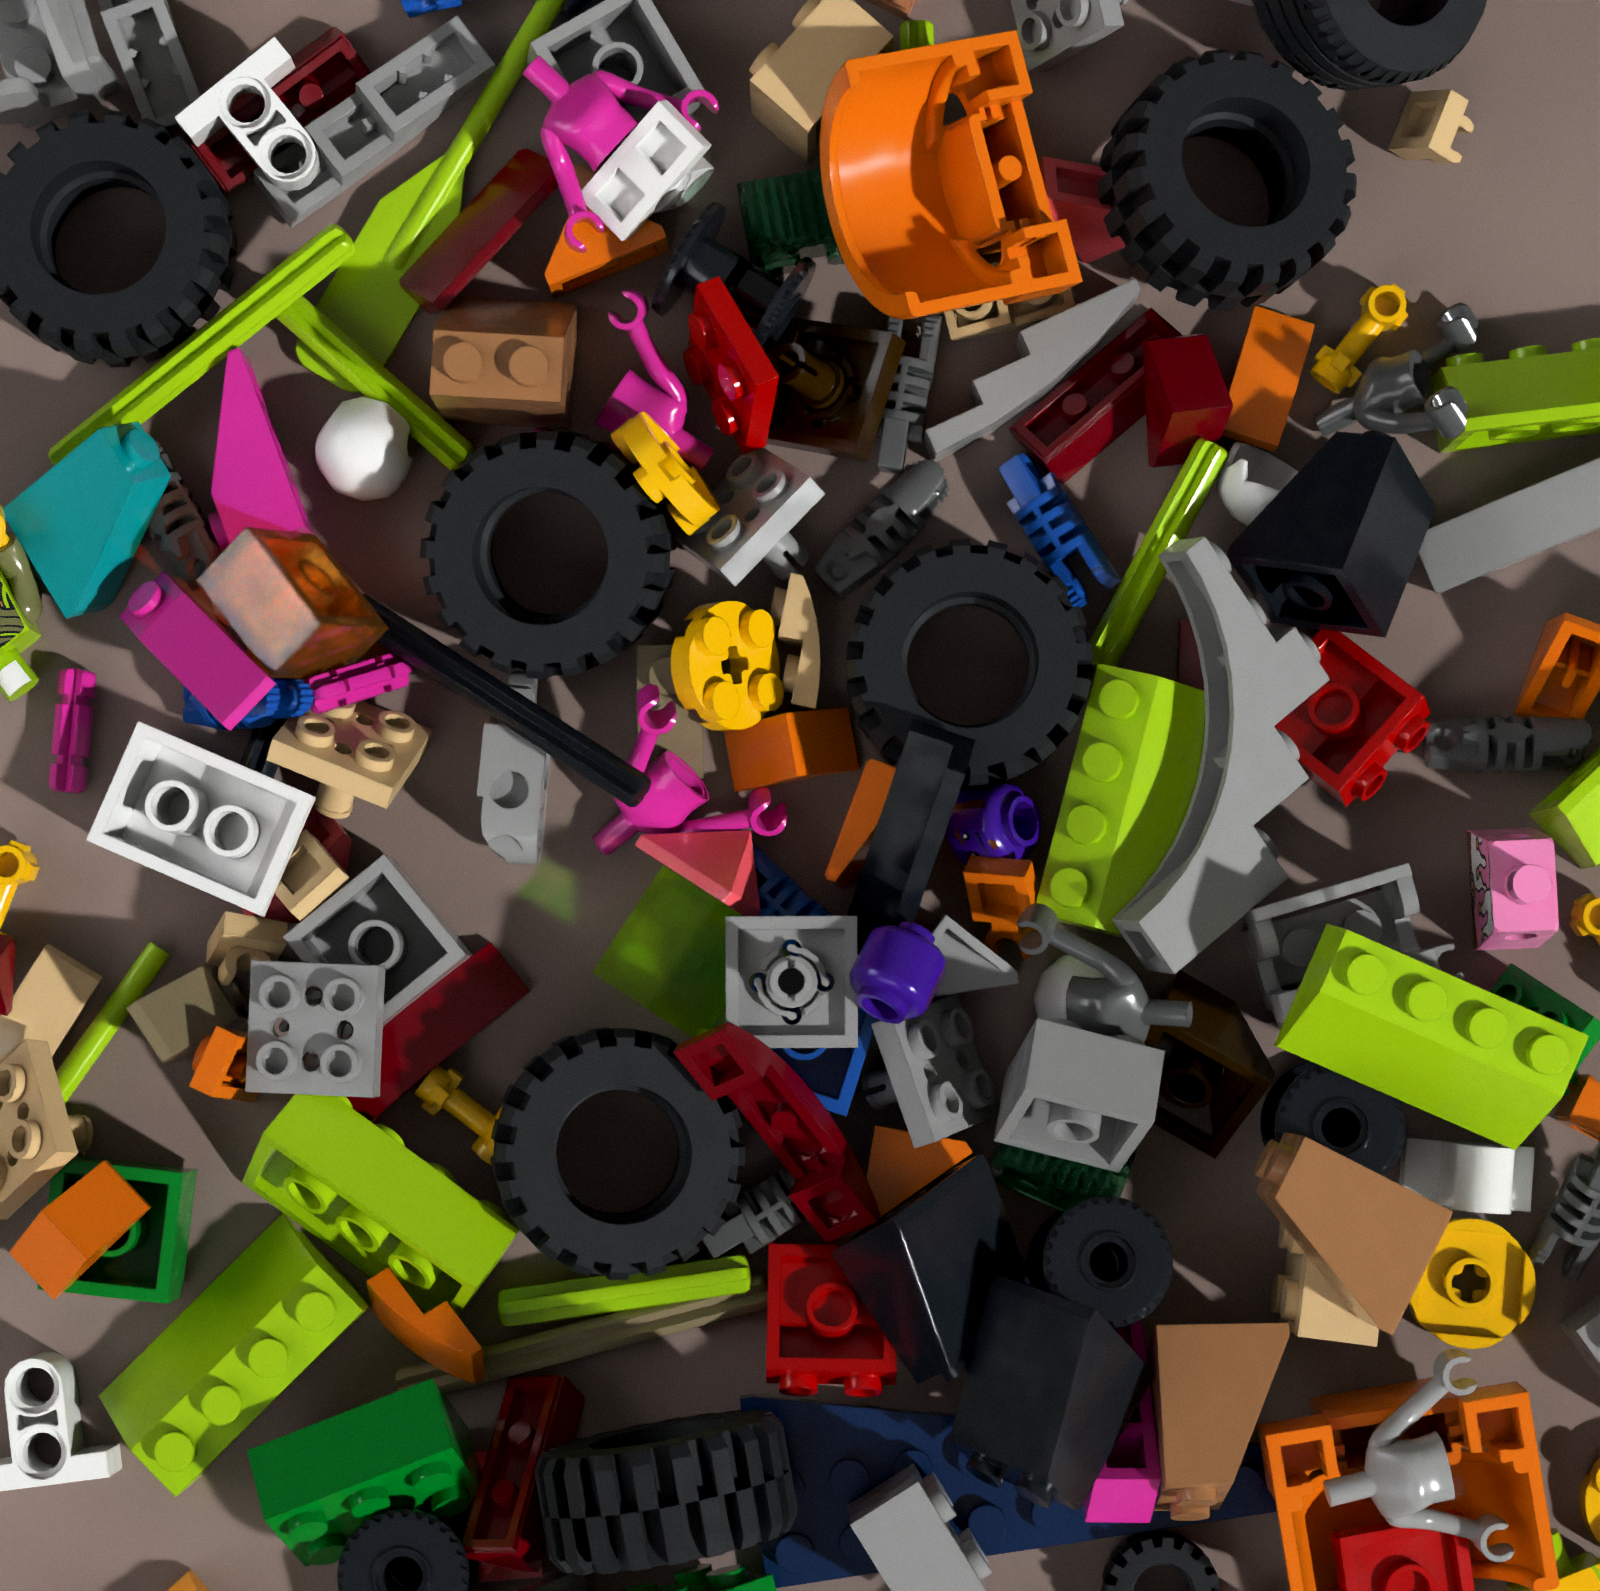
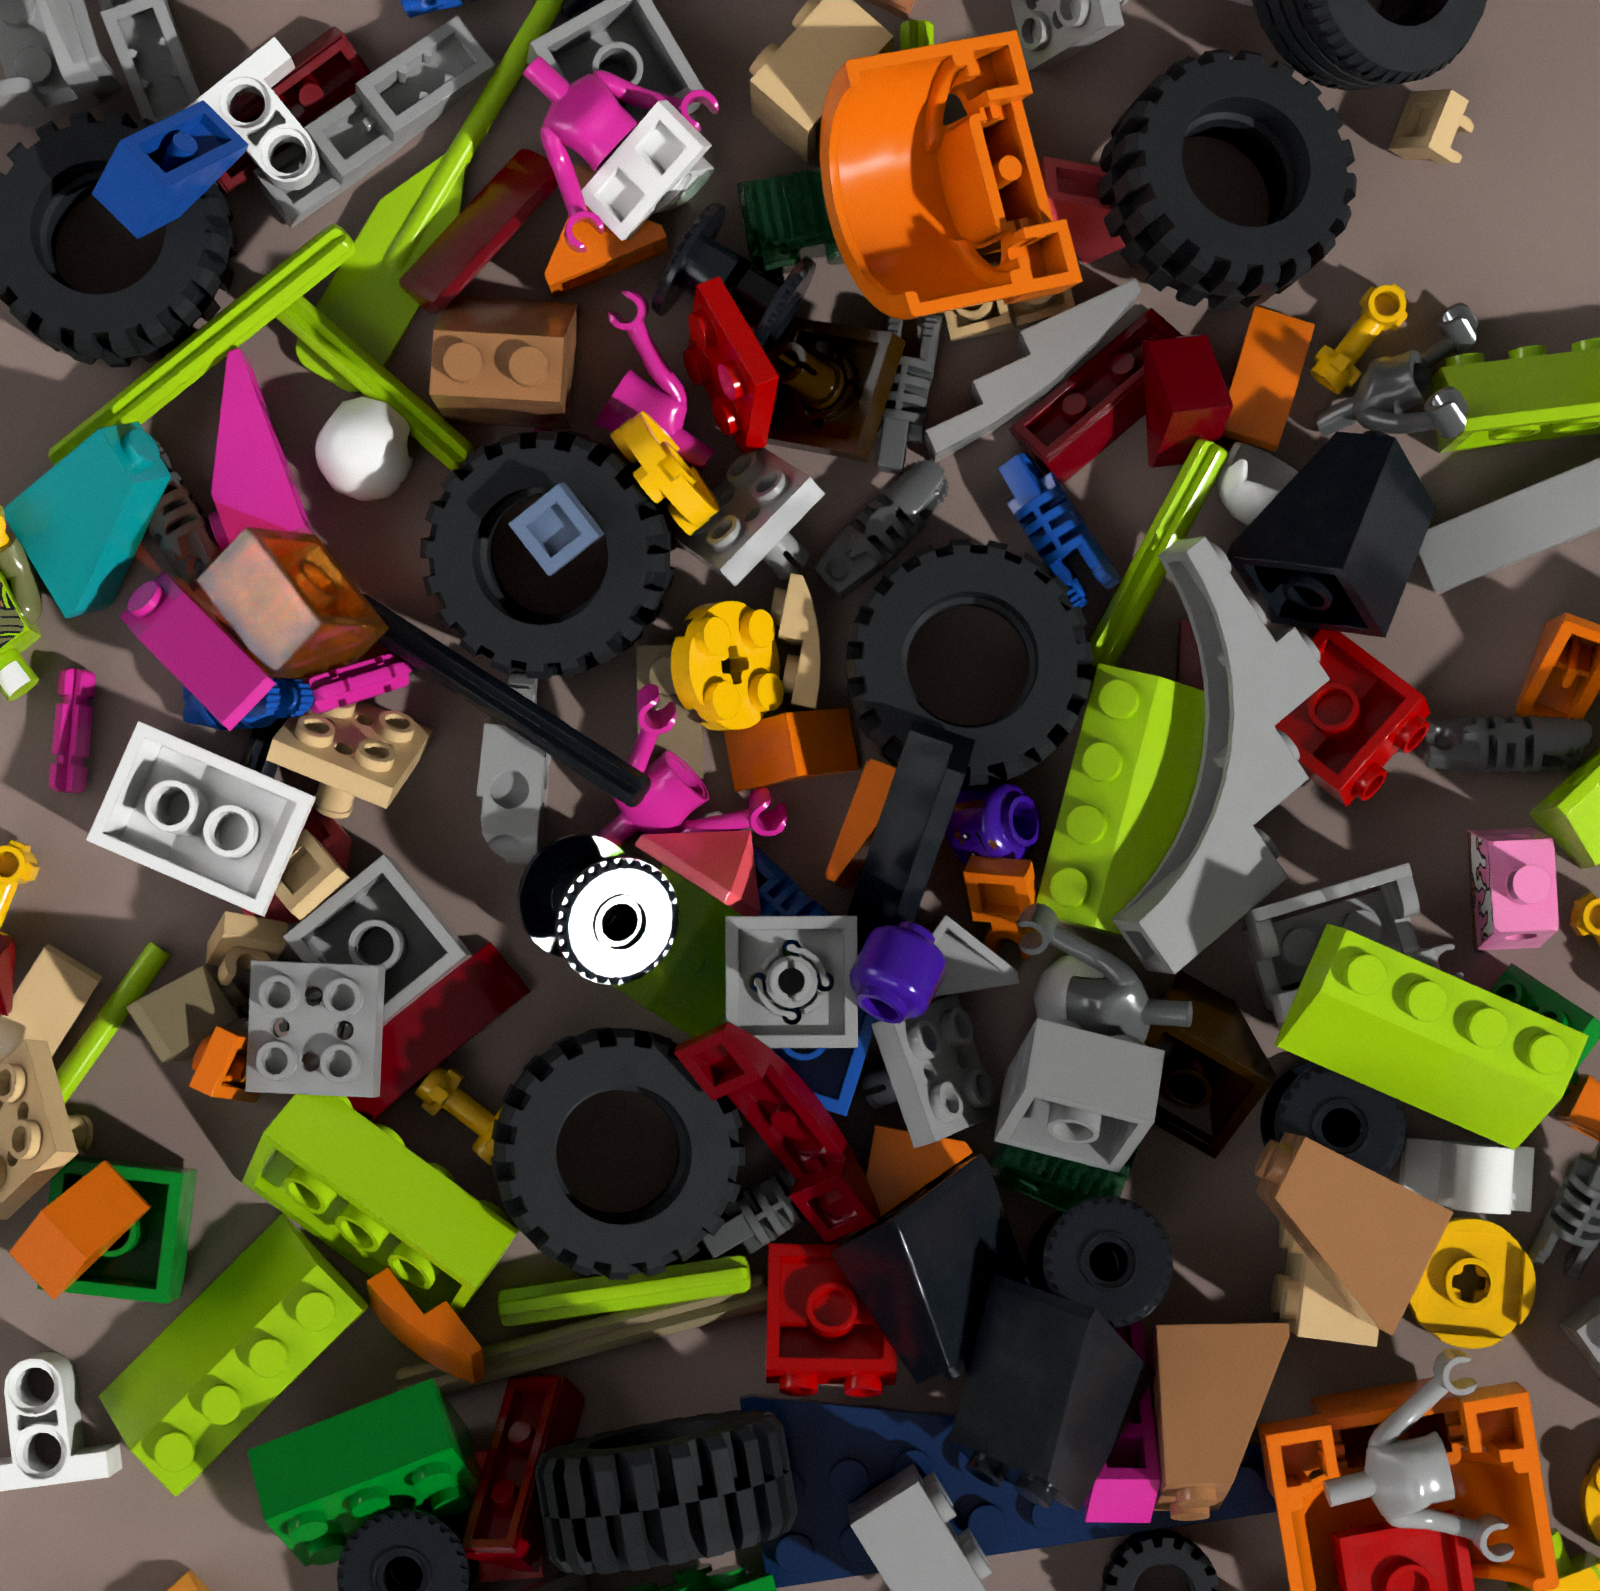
(167, 168): none -> blue slope
(556, 528): none -> sand blue plate
(598, 908): none -> hose

